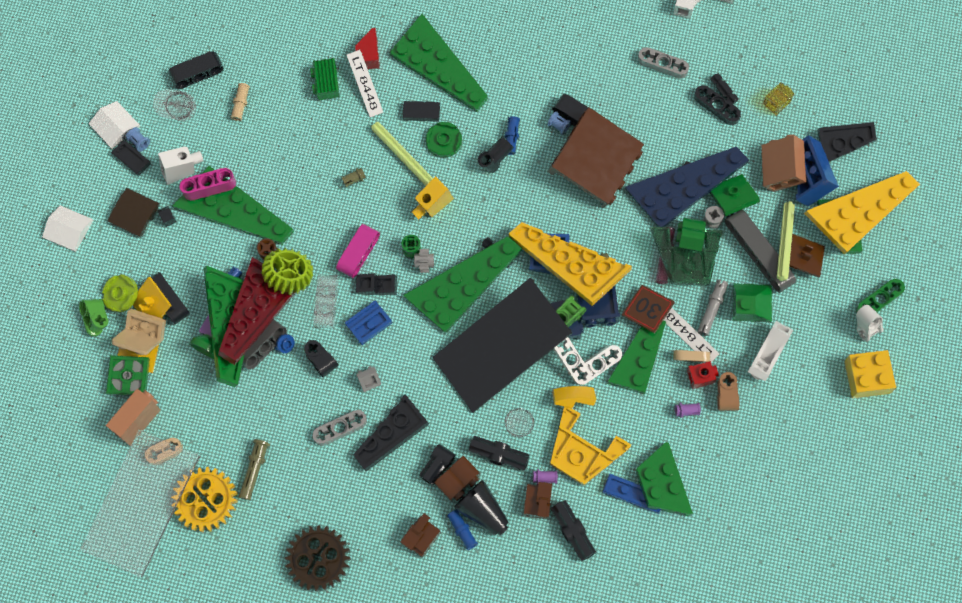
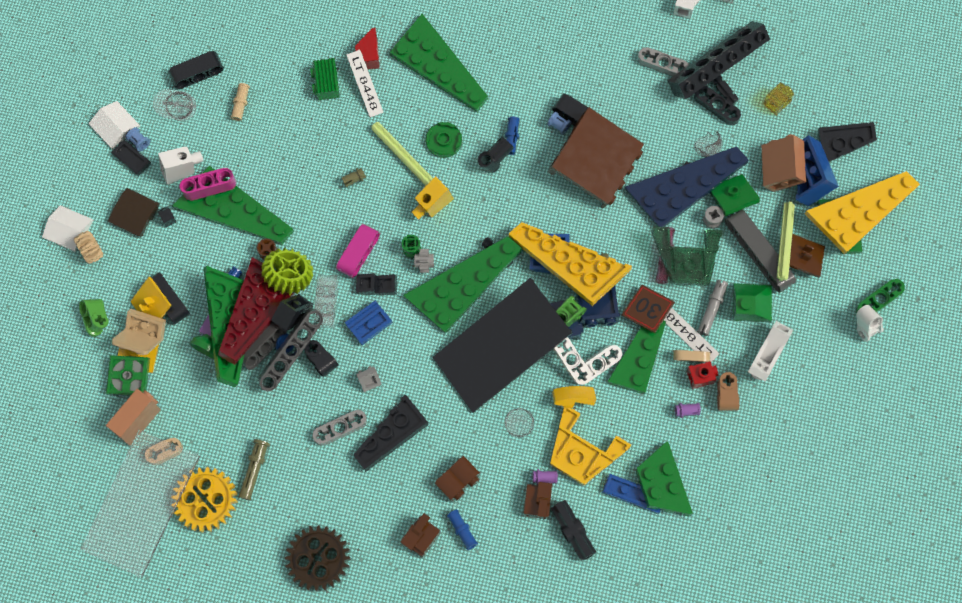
(88, 247): none -> tan gear
(120, 293): lime tile -> none
(289, 359): none -> dark grey beam
(291, 311): none -> black brick
(421, 111): black tile -> none
(439, 461): black piece -> none
(483, 509): black cone -> none
(499, 453): black piece -> none
(691, 234): green brick -> none
(708, 145): none -> clear hair
(718, 60): none -> black brick
(870, 374): yellow brick -> none

